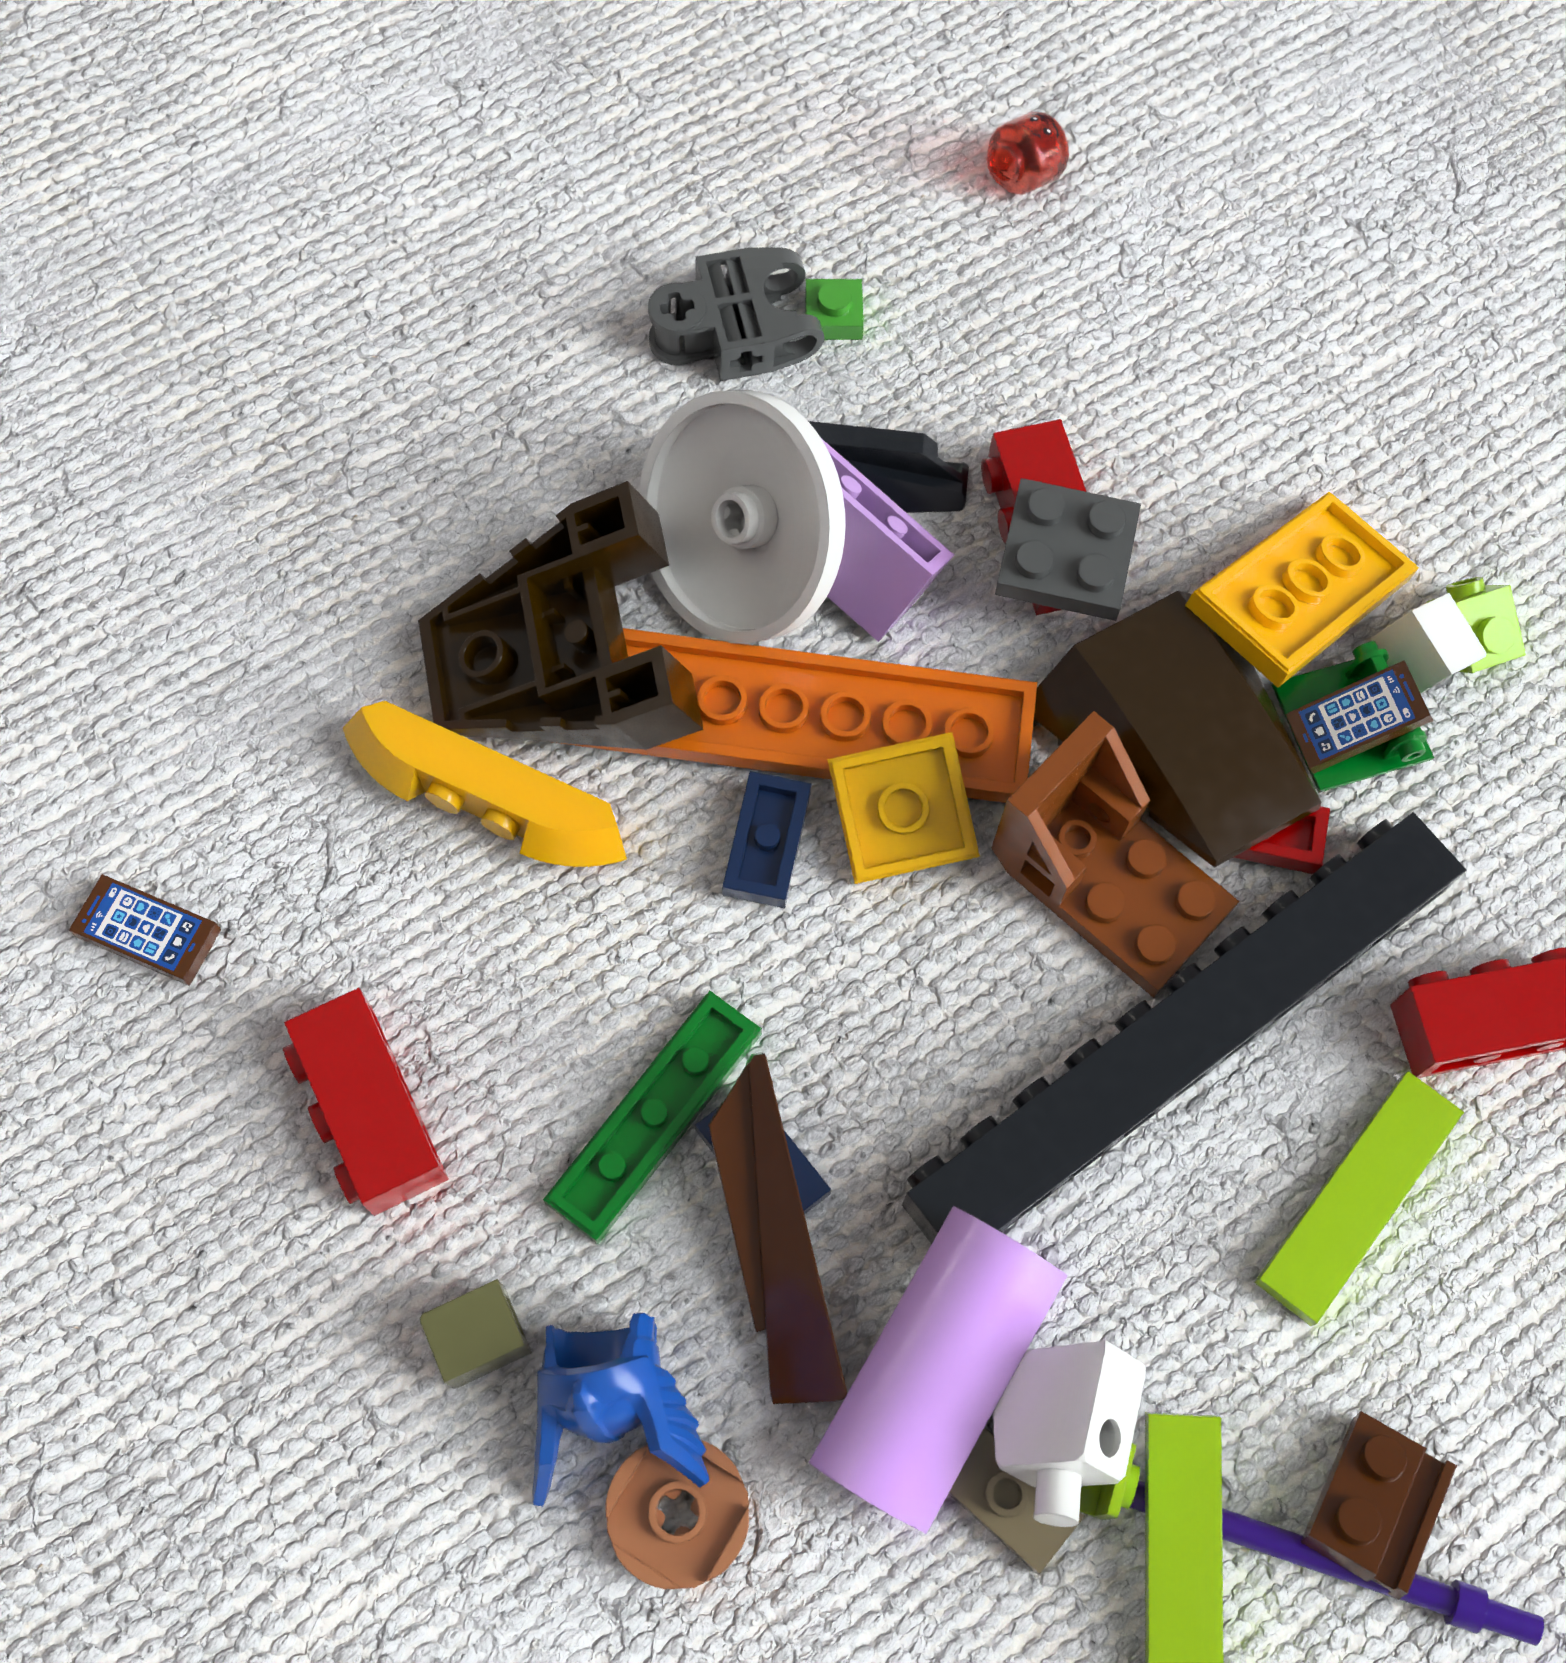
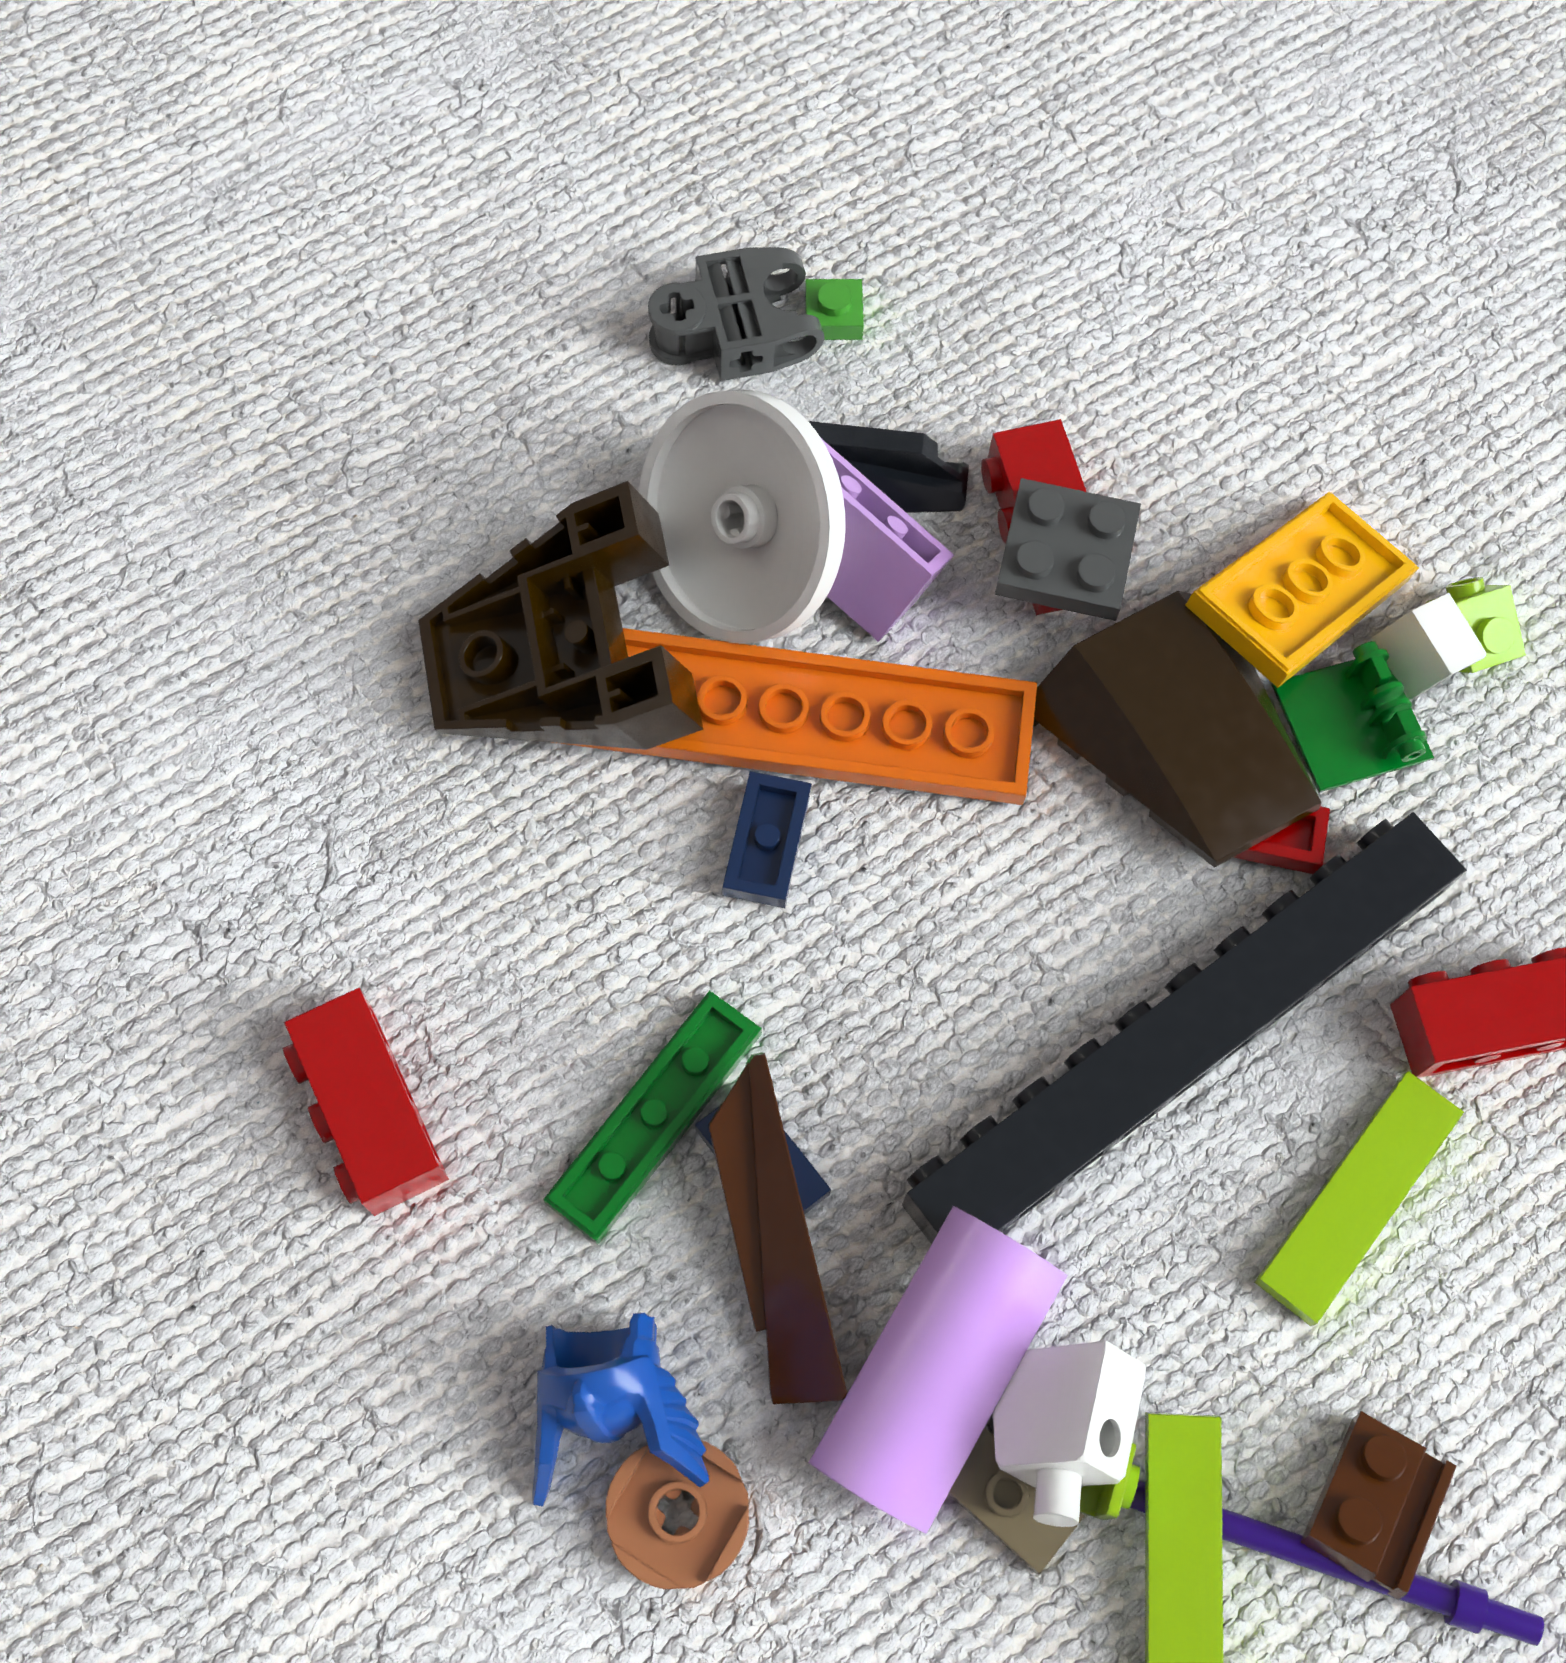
(145, 929): tile -> none
(474, 1334): olive panel -> none
(511, 798): yellow brick -> none
(903, 808): yellow tile -> none
(1028, 153): clear red head -> none
(1090, 859): dark orange bracket -> none
(1359, 717): tile -> none

